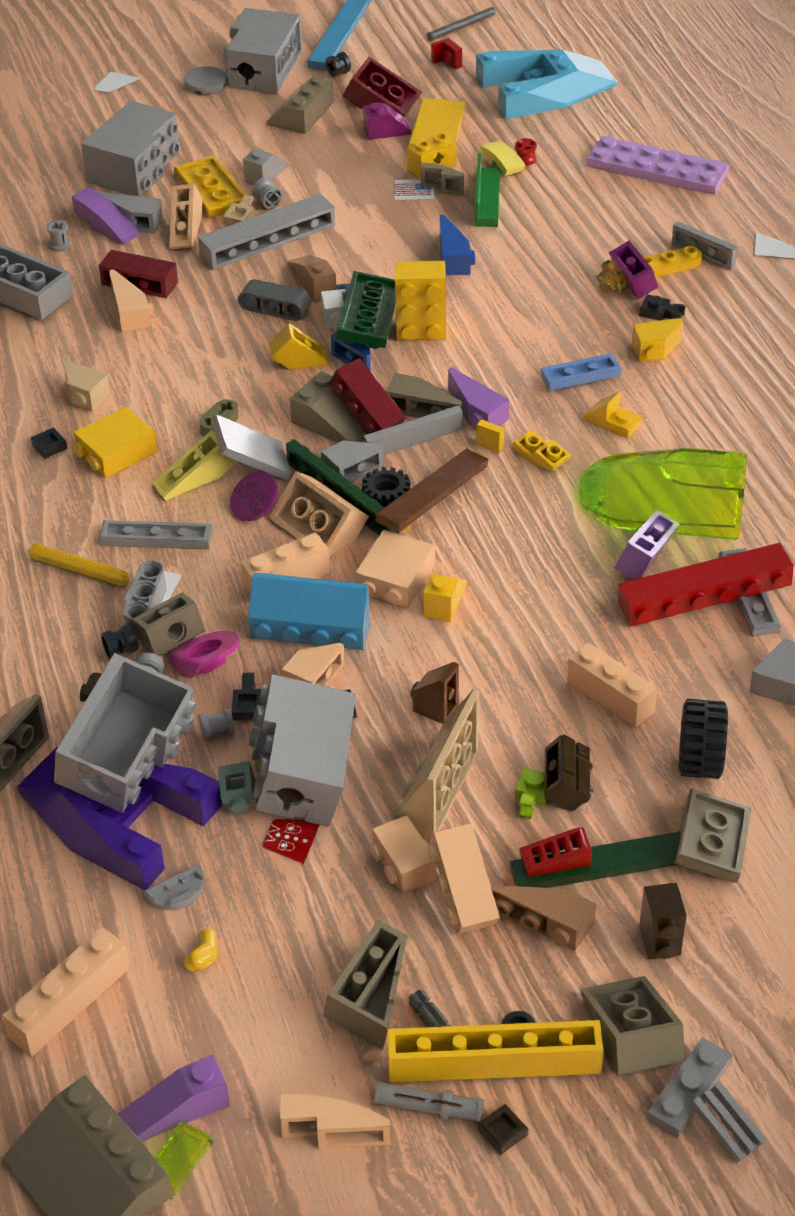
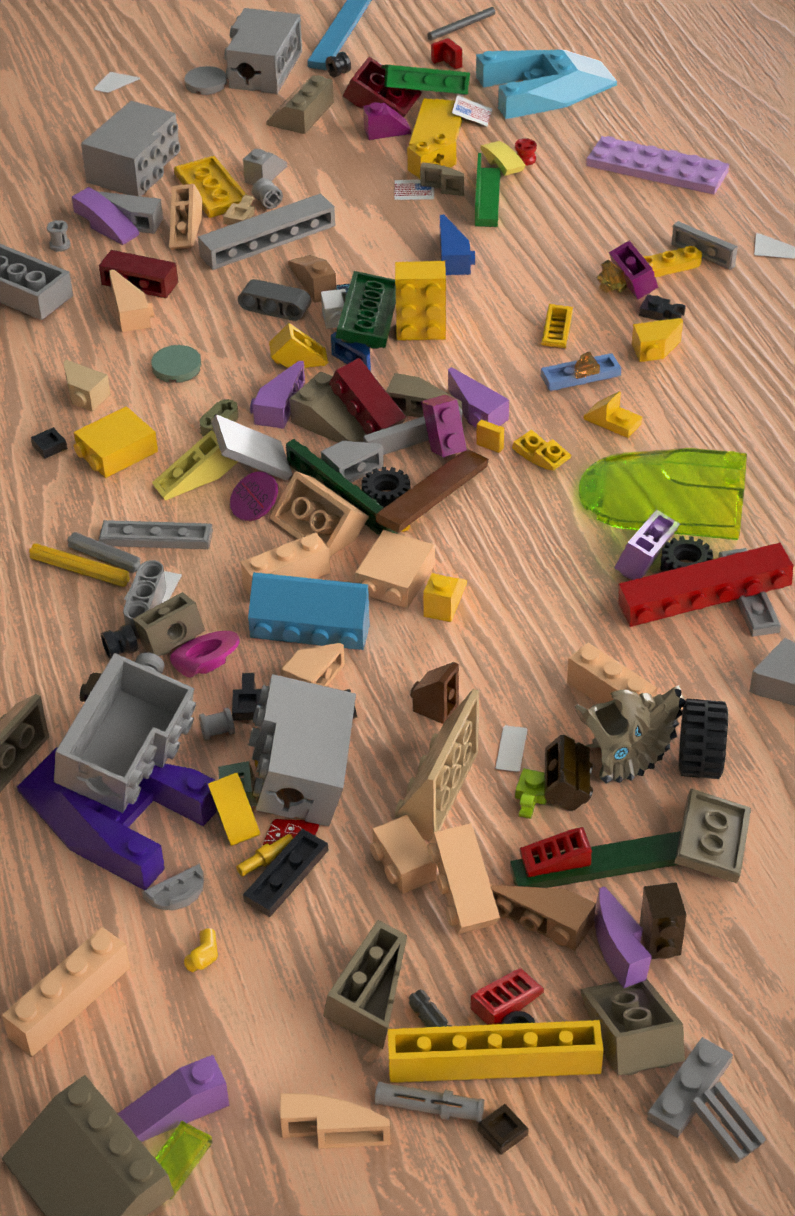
(104, 552): none -> light grey axle
(176, 363): none -> sand green tile
(234, 809): none -> yellow slope
(263, 856): none -> yellow bar
(273, 400): none -> medium lavender slope
(285, 872): none -> black plate
(426, 79): none -> green panel
(444, 425): none -> magenta brick
(472, 110): none -> sticker
(492, 1015): none -> red slope
(511, 748): none -> white sticker
(560, 313): none -> yellow slope
(586, 366): none -> clear orange tile
(620, 940): none -> medium lavender slope
(632, 730): none -> dark tan piece
(684, 550): none -> black tyre

